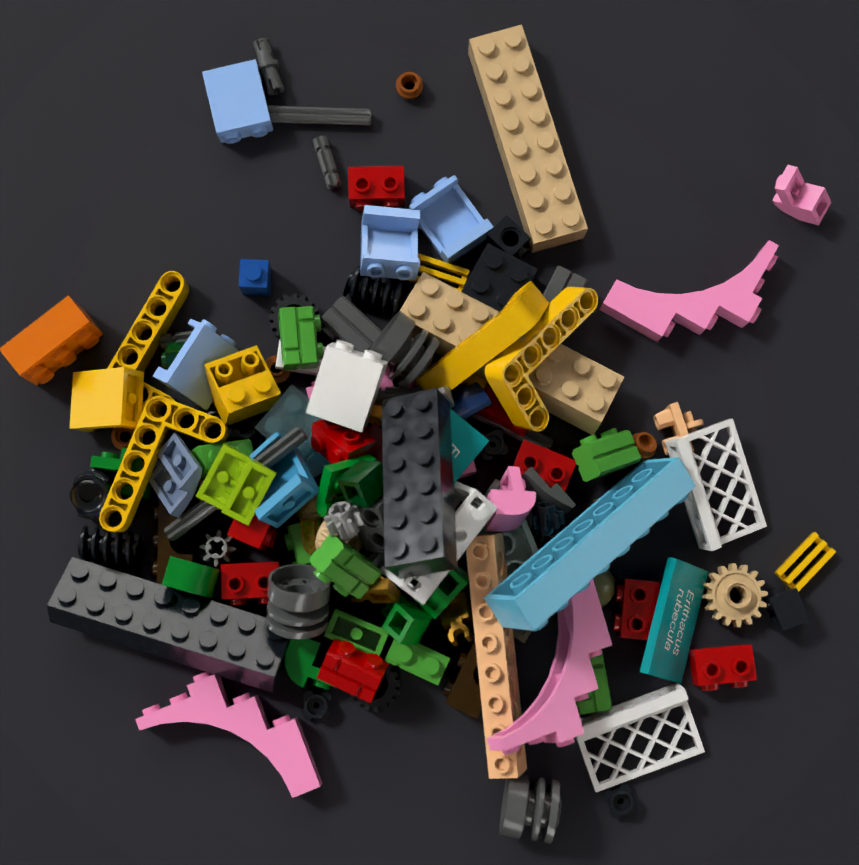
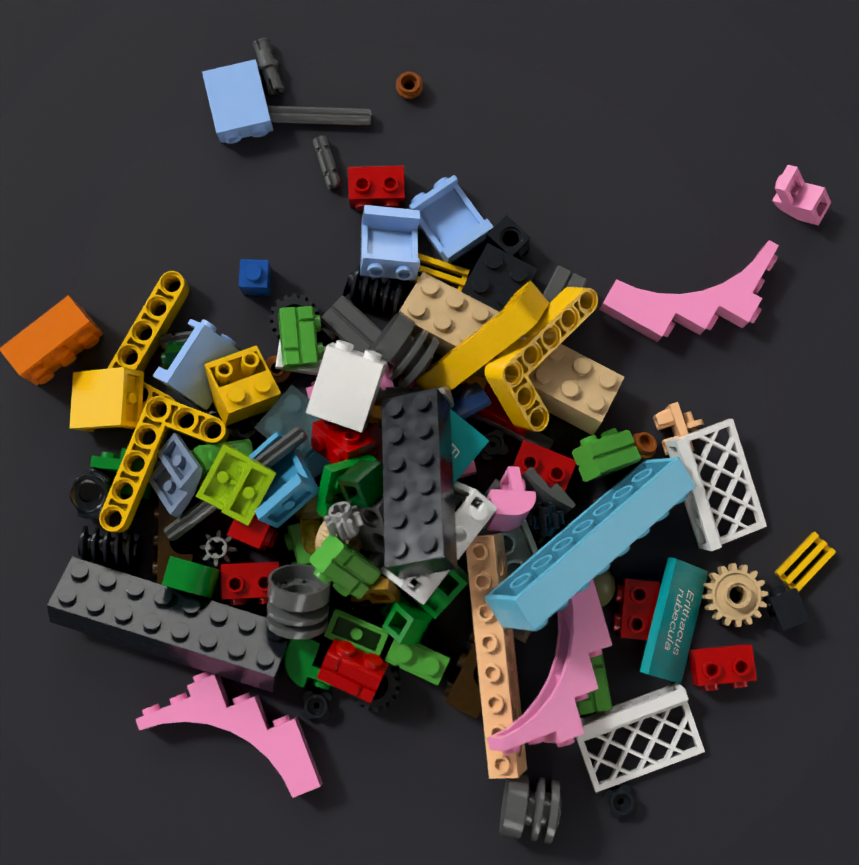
(116, 437): dark orange plate -> none
(456, 616): pearl gold plate -> none
(527, 138): tan brick -> none

